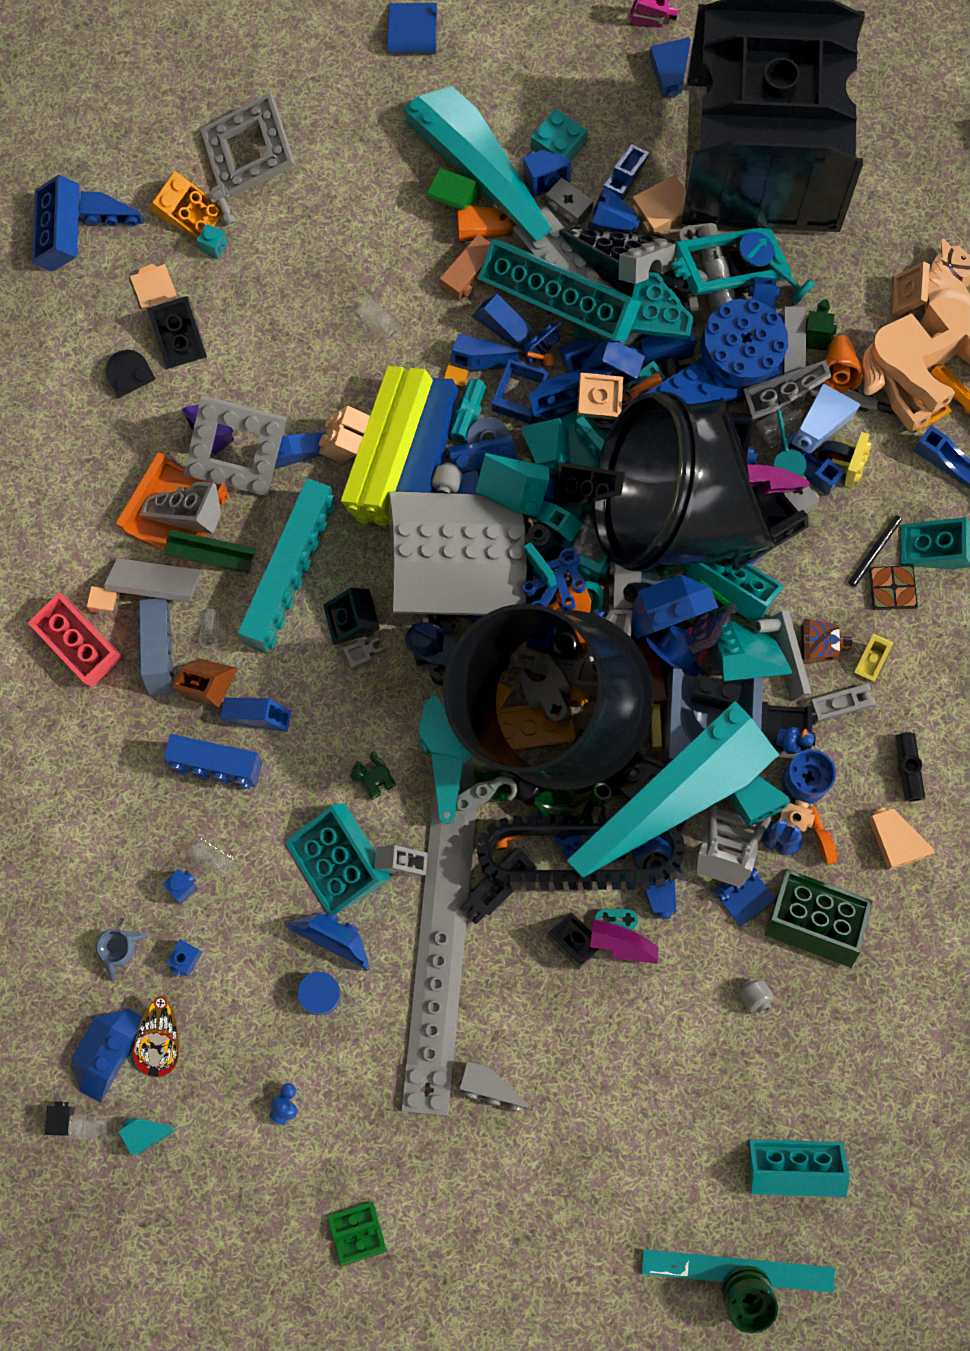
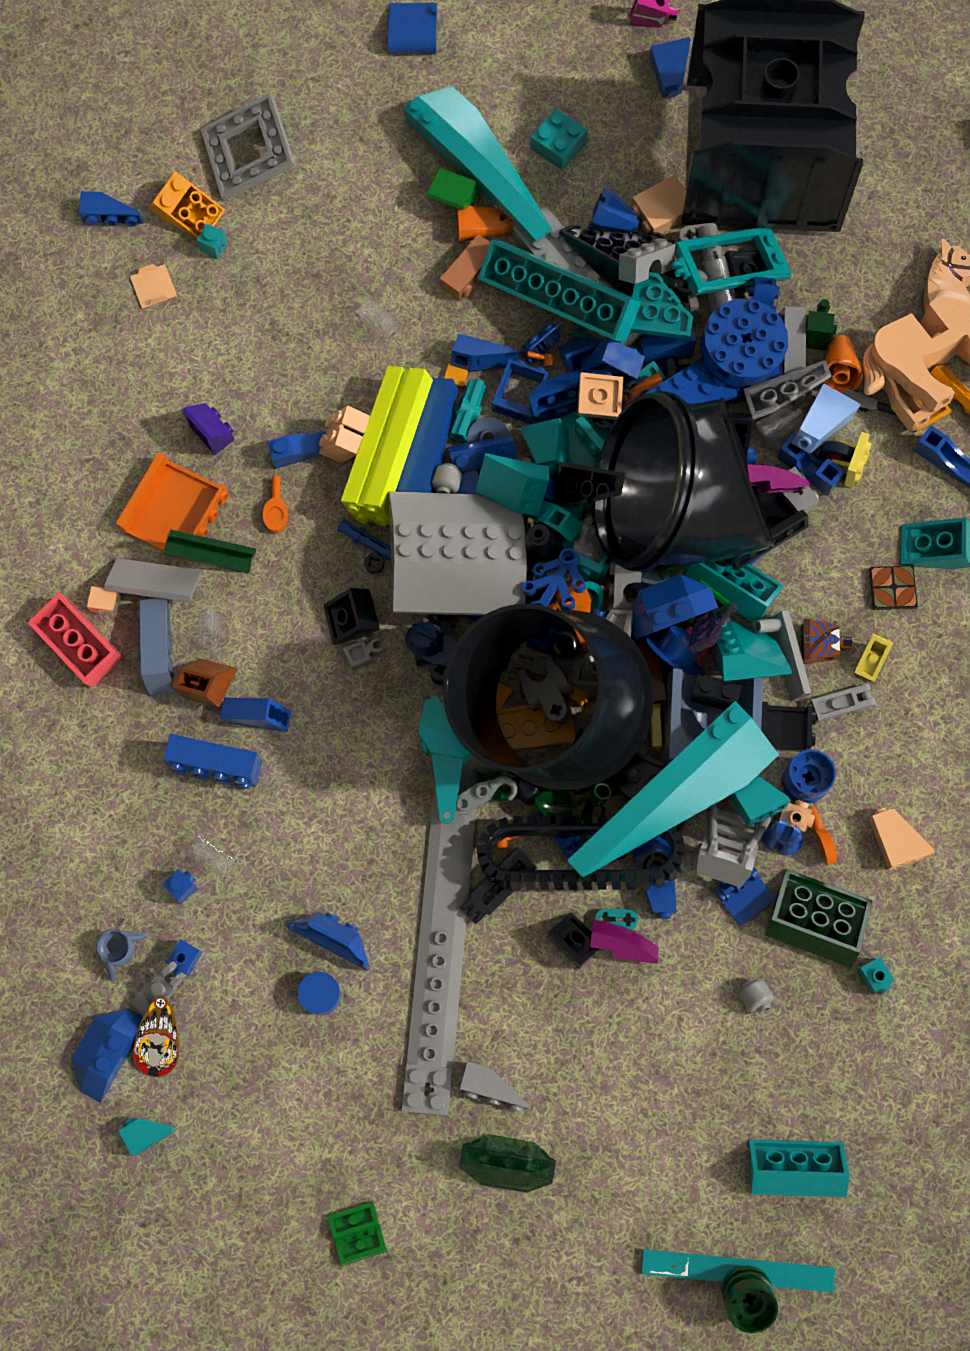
(55, 223): blue brick -> none
(58, 1119): black brick -> none
(89, 1128): clear brick -> none
(128, 372): black slope -> none
(159, 986): none -> light grey hinge
(177, 332): black slope -> none
(188, 508): light grey wedge -> none
(215, 412): light grey plate -> none
(218, 195): light grey bar -> none
(275, 510): none -> orange piece
(282, 1107): blue animal -> none
(287, 566): teal brick -> none
(337, 858): teal slope -> none
(364, 538): none -> blue pin
(372, 780): dark green animal -> none
(376, 557): none -> black bush
(400, 861): light grey brick -> none
(503, 321): blue slope -> none
(507, 1163): none -> clear green wedge
(540, 565): teal tile -> none
(544, 170): blue slope -> none
(568, 202): light grey brick -> none
(626, 171): blue slope -> none
(759, 252): piece -> none
(789, 458): teal piece -> none
(792, 738): blue animal -> none
(875, 550): black bar -> none
(876, 976): none -> teal brick
(908, 753): black piece -> none
(910, 288): light nougat plate -> none

